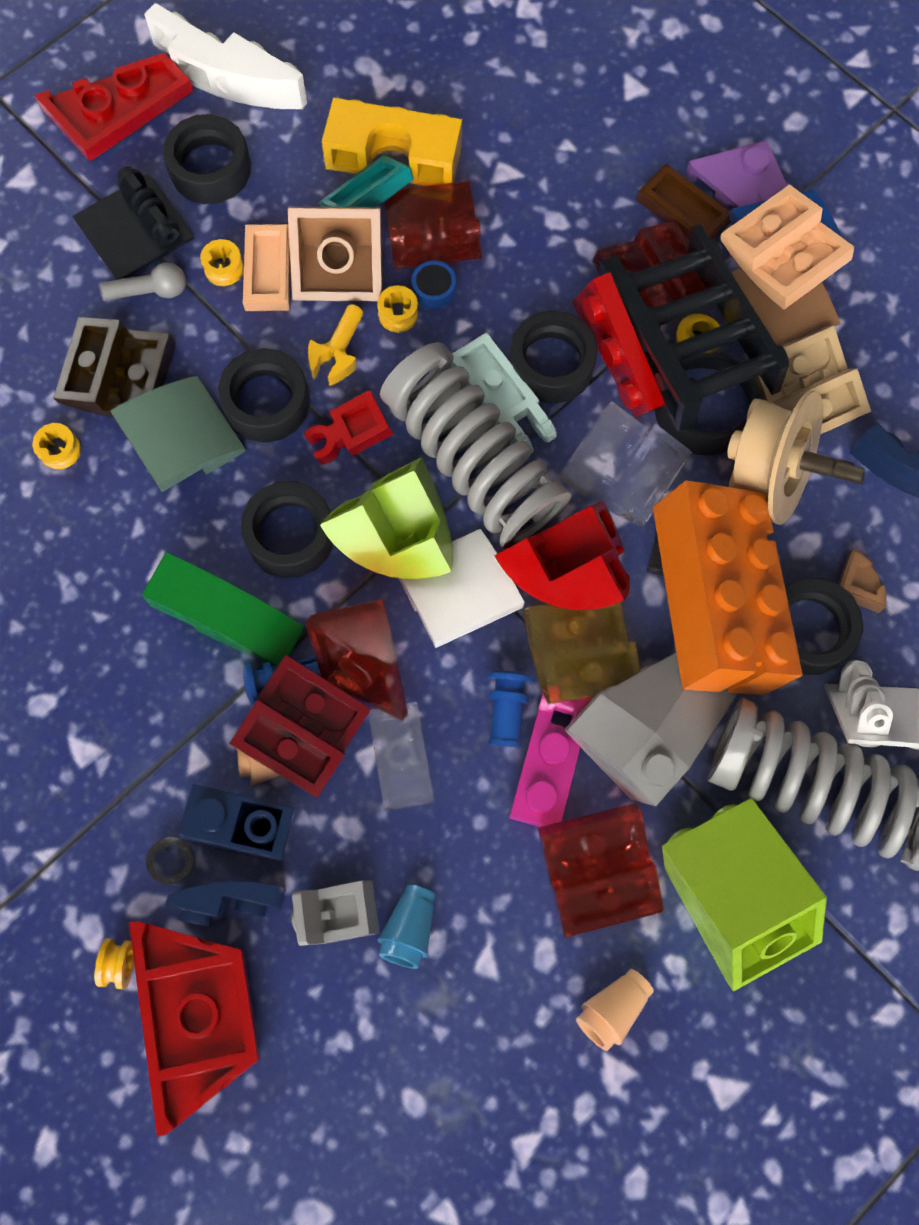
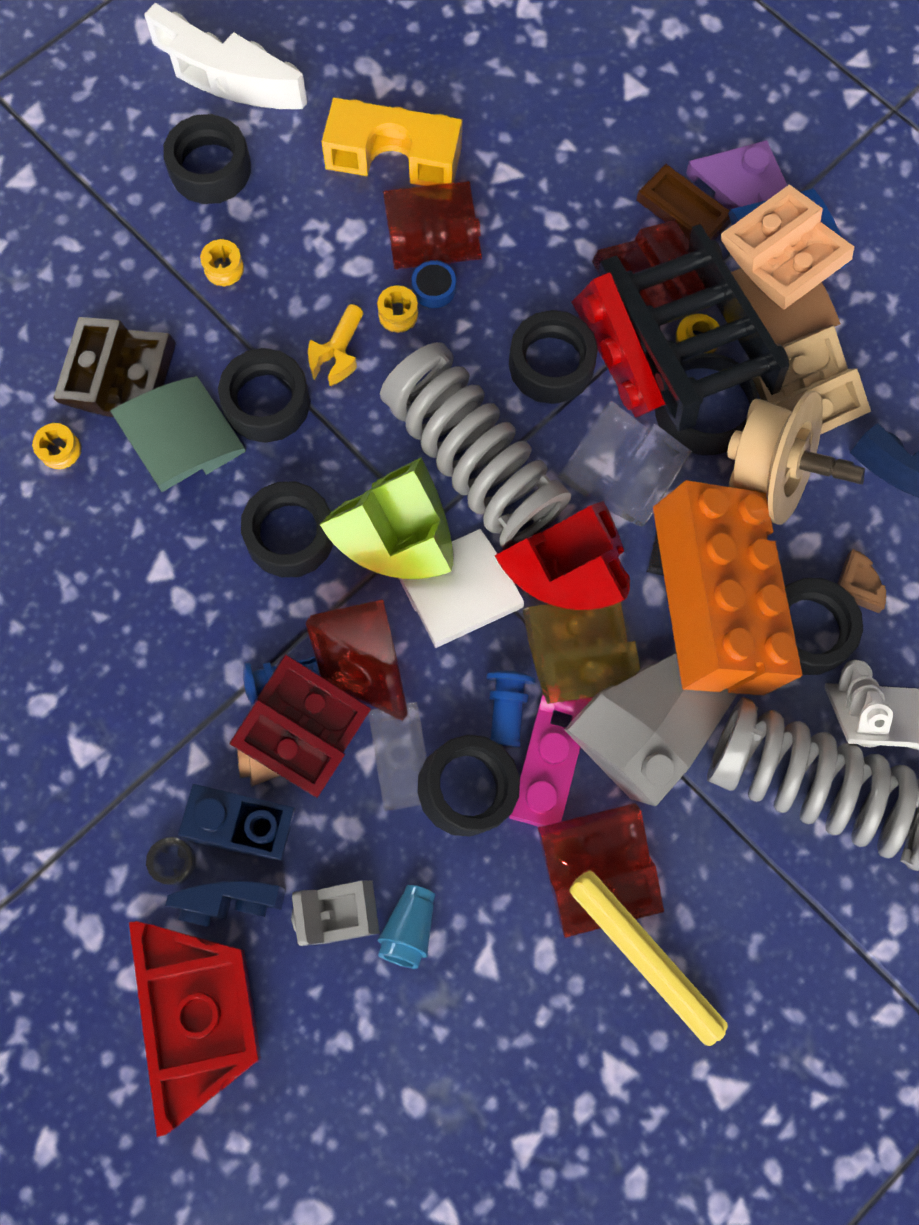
(112, 108): red wing -> none
(114, 964): yellow bush -> none
(133, 225): black hinge -> none
(165, 280): light grey bar -> none
(221, 610): green slope -> none
(266, 268): light nougat tile -> none
(336, 253): medium nougat slope -> none
(356, 425): red plate -> none
(371, 185): teal tile -> none
(503, 387): light aqua hinge -> none
(504, 774): none -> black tyre
(614, 1009): light nougat cone -> none
(649, 958): none -> light yellow axle
(745, 892): lime slope -> none

